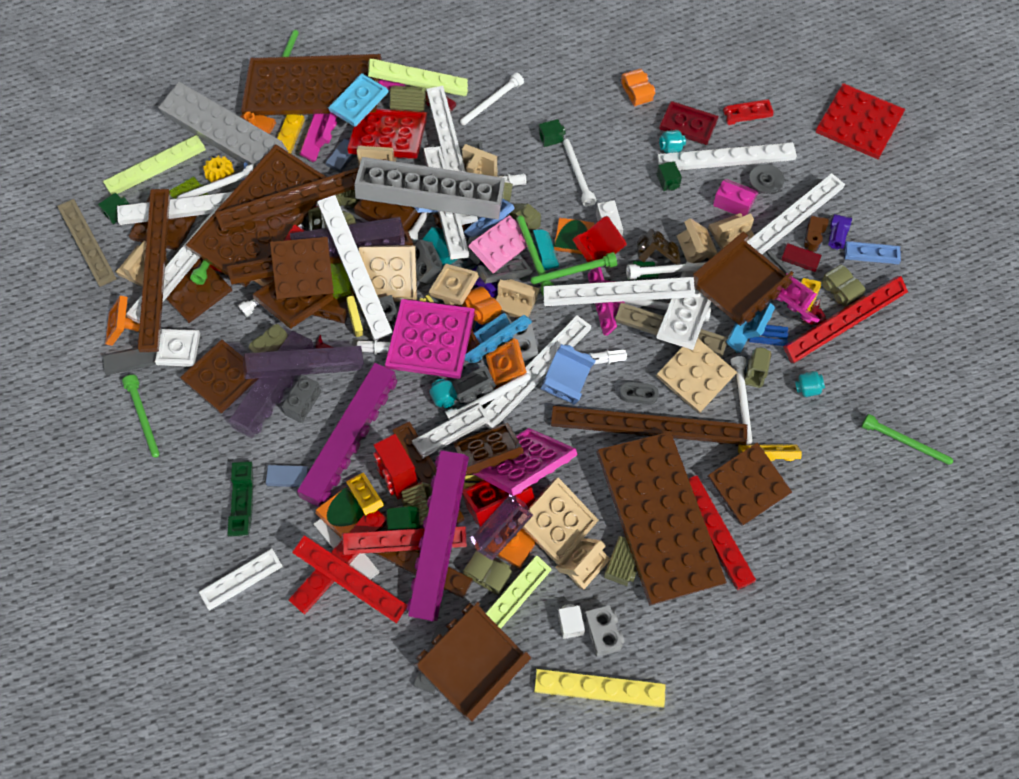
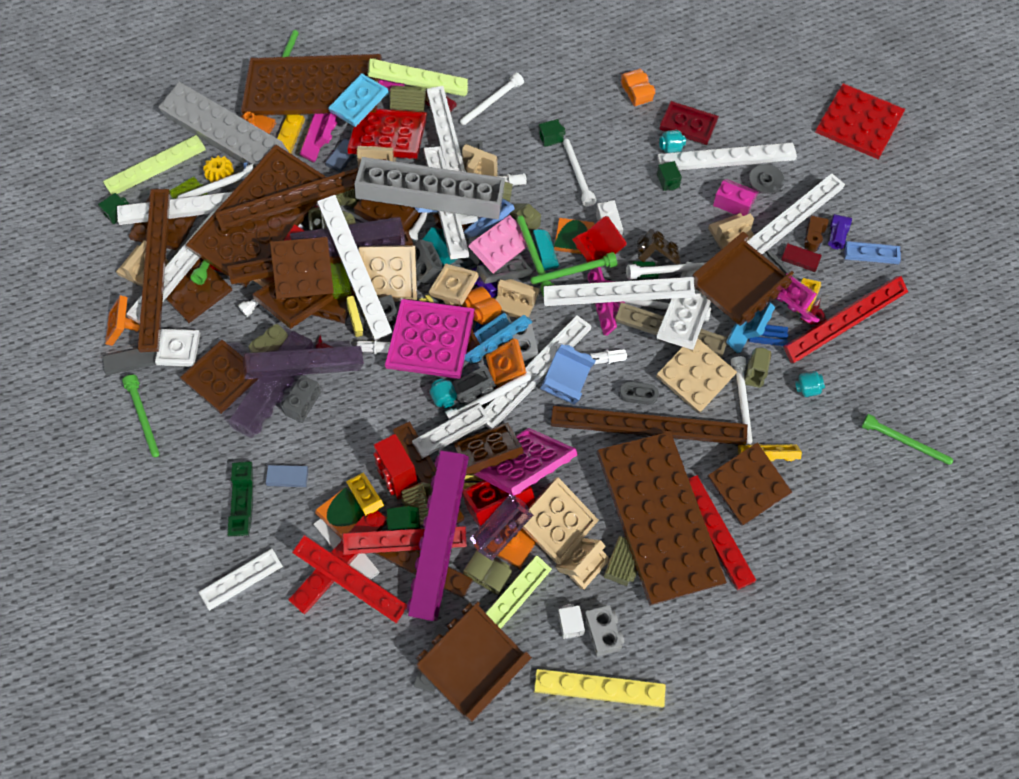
(87, 243): dark tan plate -> none
(347, 435): magenta brick -> none
(696, 242): tan bracket -> none
(748, 111): red plate -> none
(843, 285): olive brick -> none

